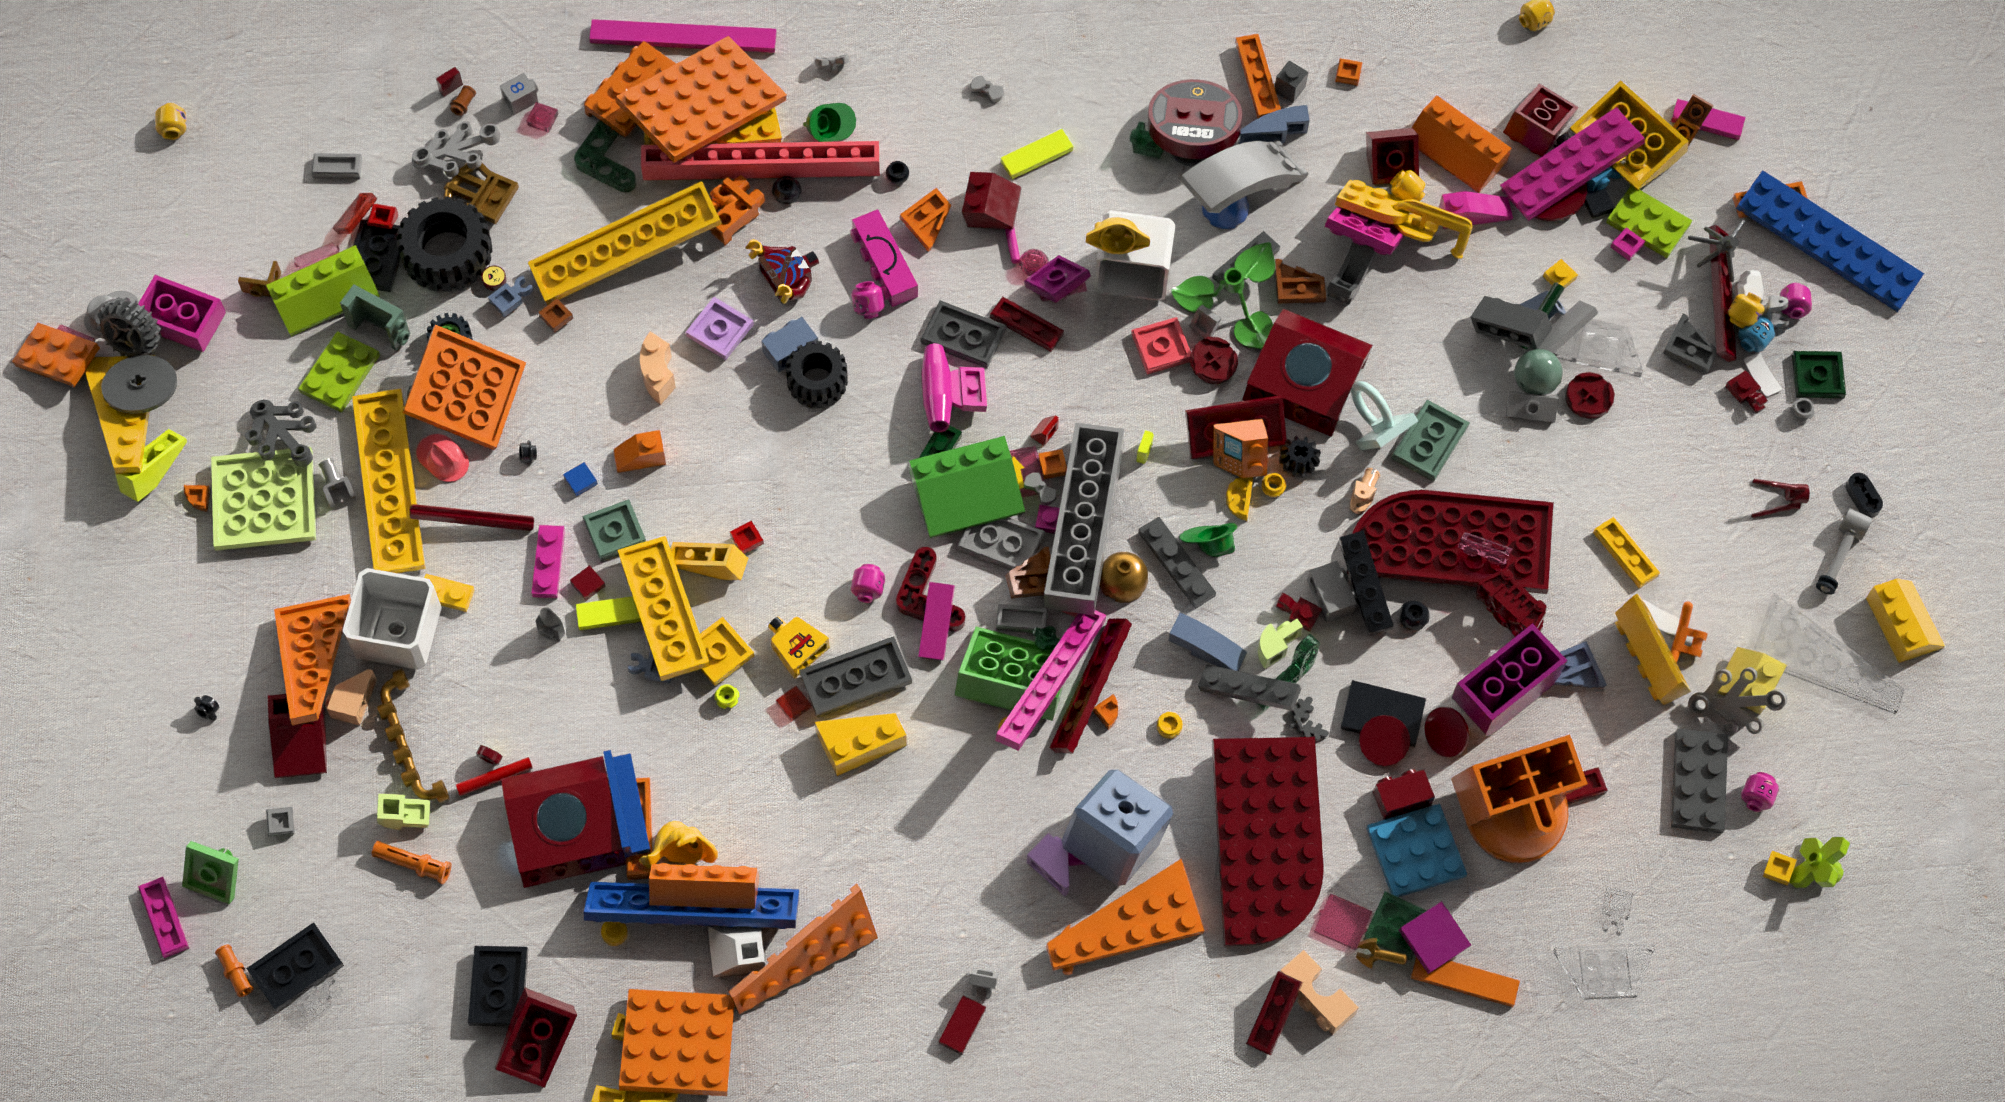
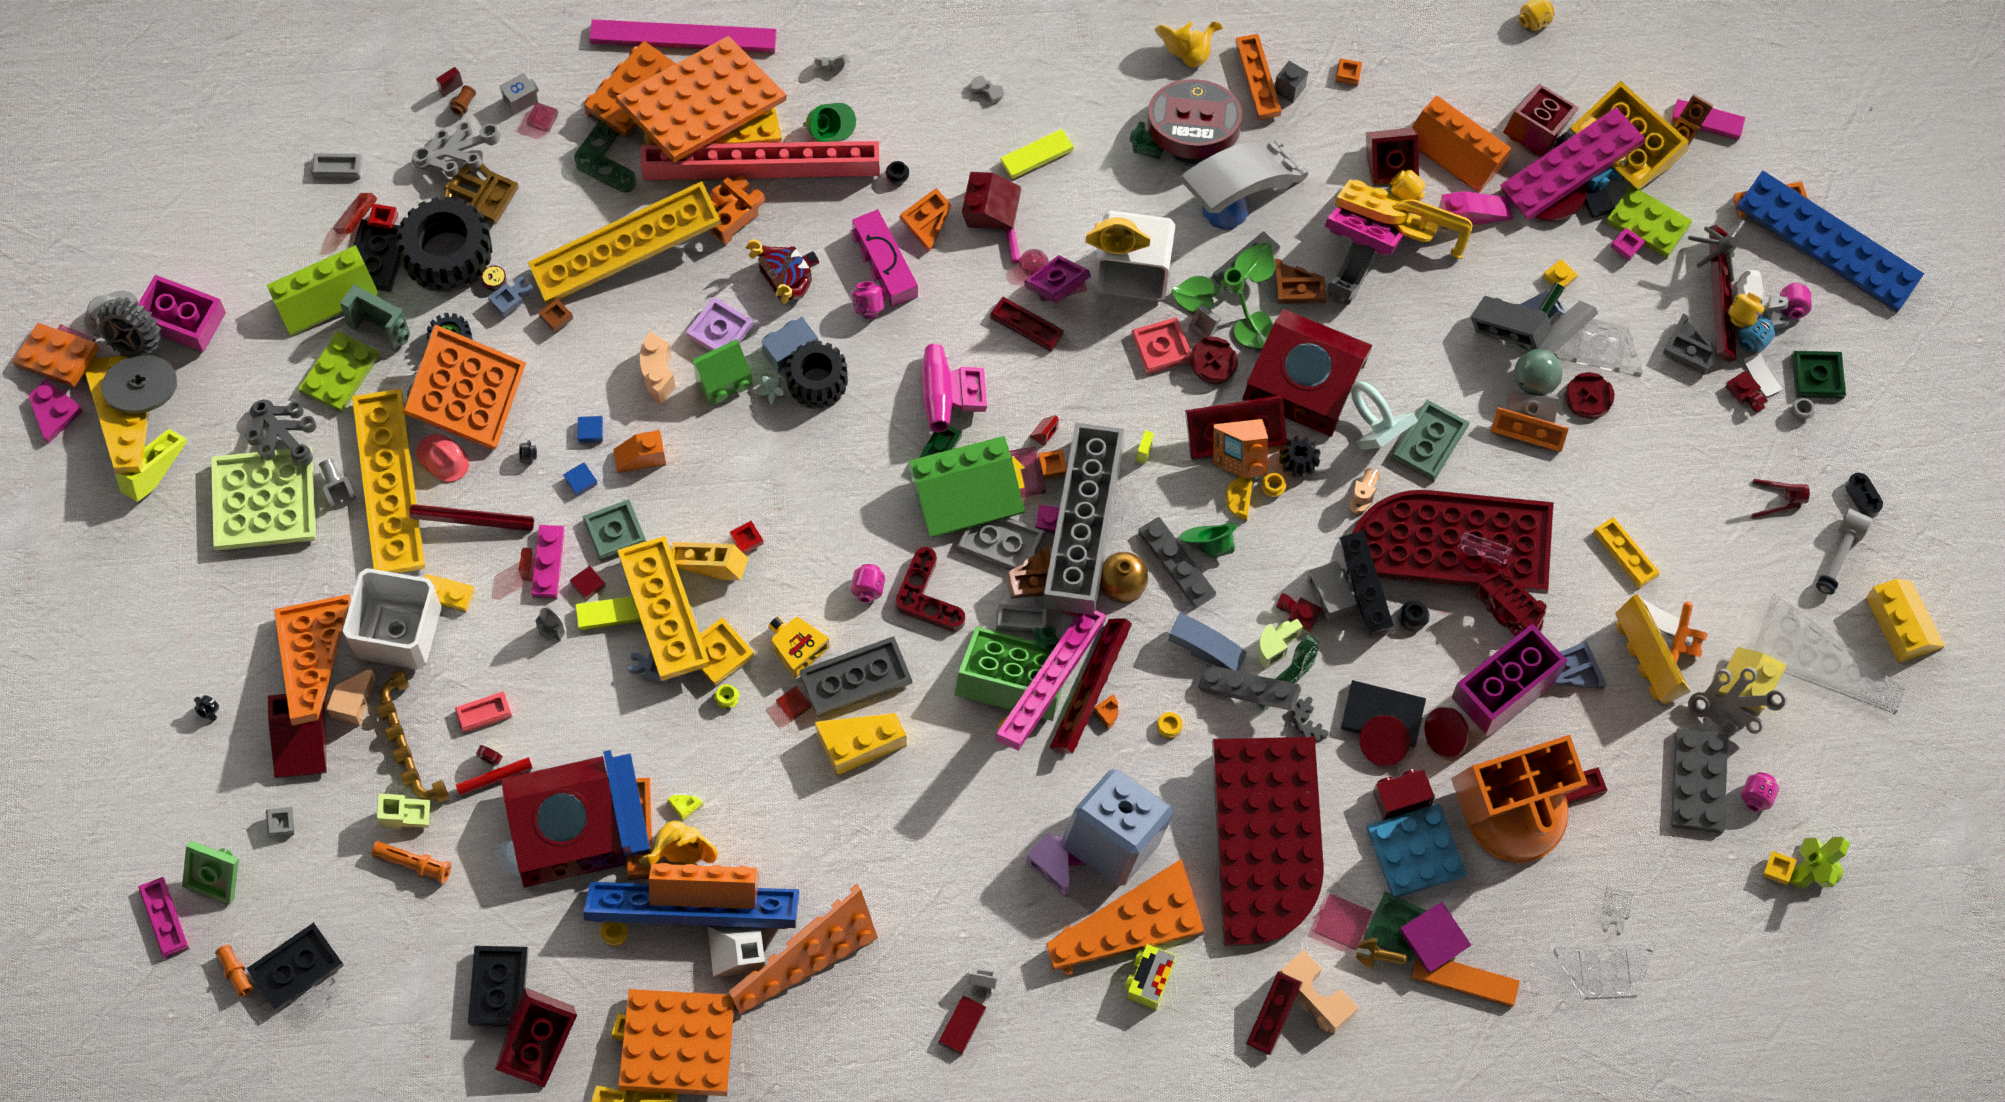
(53, 409): none -> dark pink wing
(170, 121): yellow head -> none
(198, 496): orange tile -> none
(258, 287): pearl gold bracket -> none
(316, 255): clear pink piece -> none
(483, 712): none -> coral tile
(526, 564): none -> clear red tile
(590, 429): none -> blue tile
(684, 805): none -> neon yellow tile
(722, 372): none -> bright green slope
(771, 388): none -> light aqua plant
(786, 196): black plate -> none
(936, 621): dark pink tile -> none
(964, 334): dark grey tile -> none
(1046, 494): light grey piece -> none
(1150, 977): none -> brick
(1188, 45): none -> yellow piece
(1276, 125): sand blue slope -> none
(1529, 429): none -> orange plate

